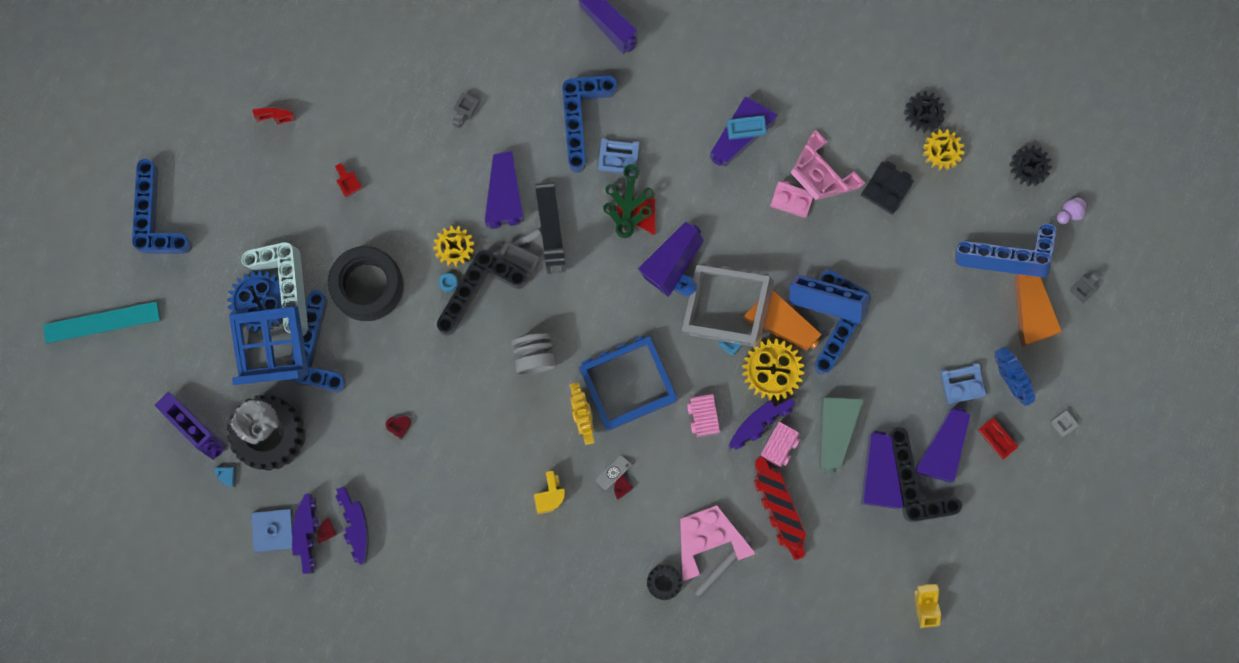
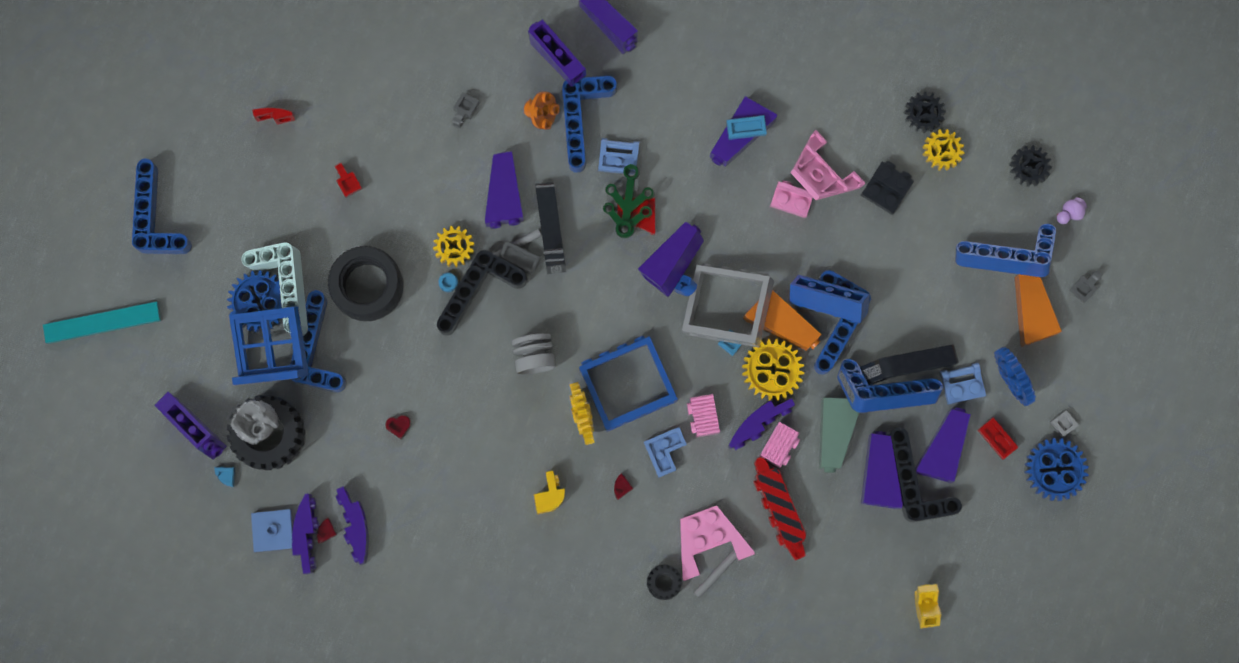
(542, 110): none -> orange plate
(555, 52): none -> dark purple slope
(613, 472): light grey sticker -> none
(660, 448): none -> medium blue plate
(885, 396): none -> blue beam
(909, 363): none -> black beam
(1054, 452): none -> blue gear

